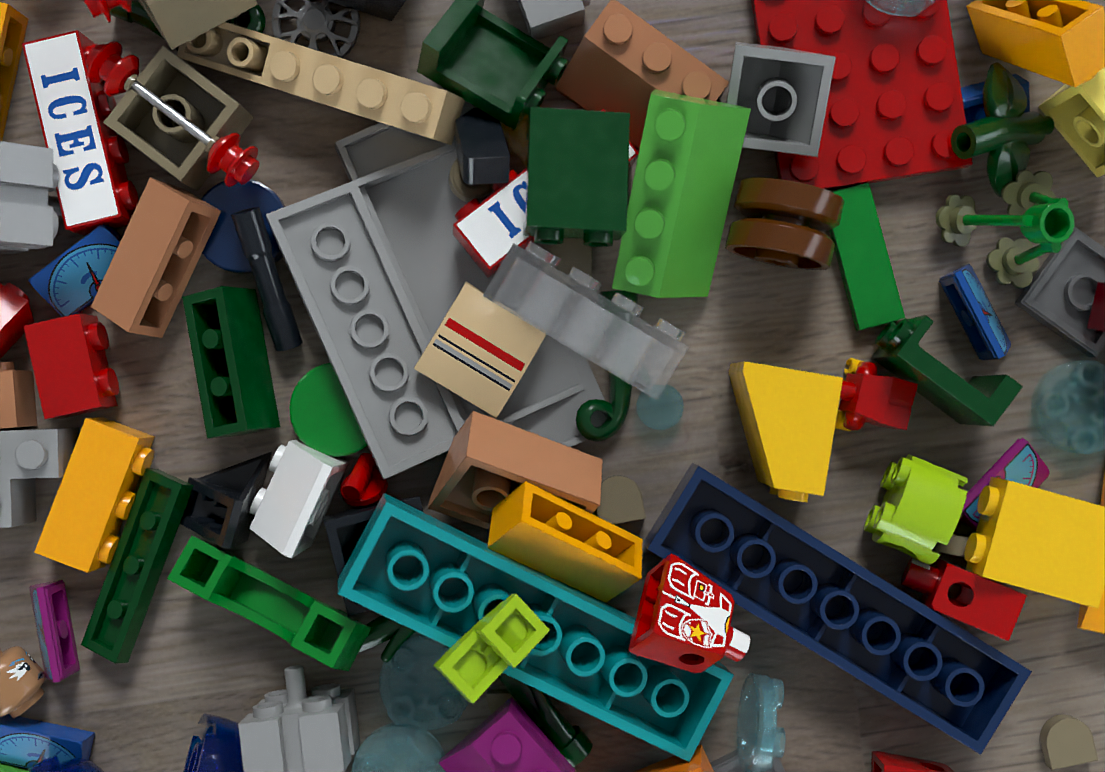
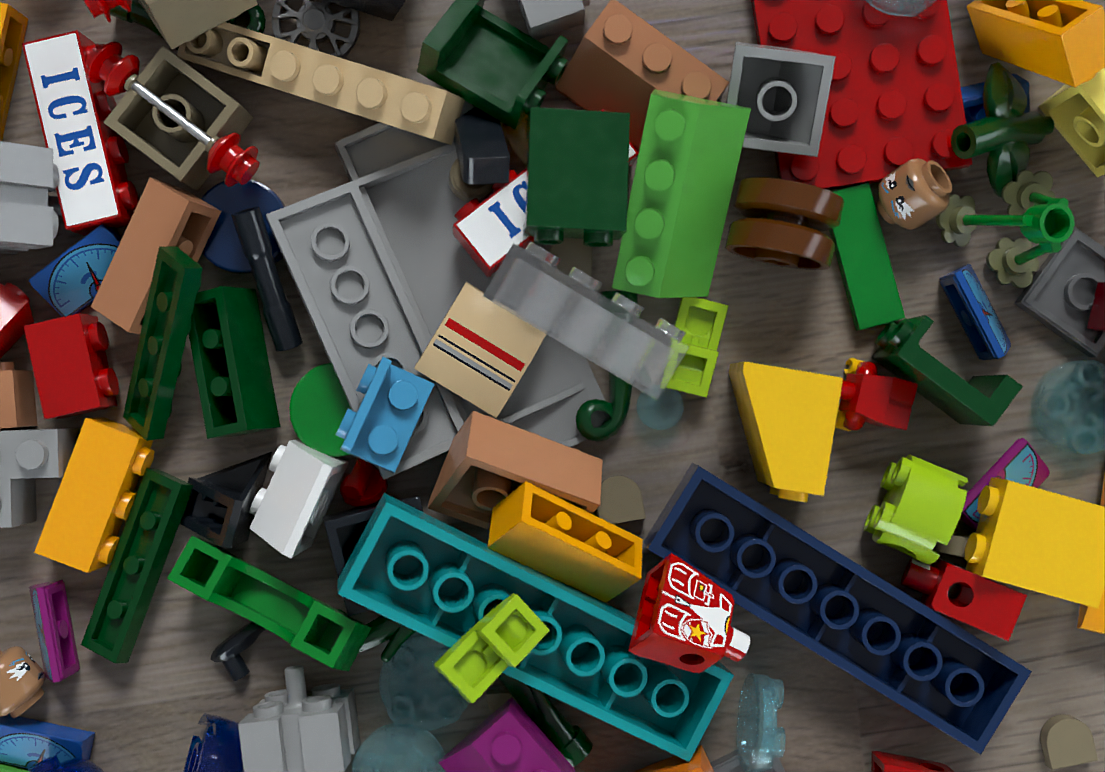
(162, 342): none -> dark green plate
(229, 650): none -> black bar
(385, 416): none -> dark azure bracket
(703, 328): none -> lime slope
(914, 193): none -> medium nougat head

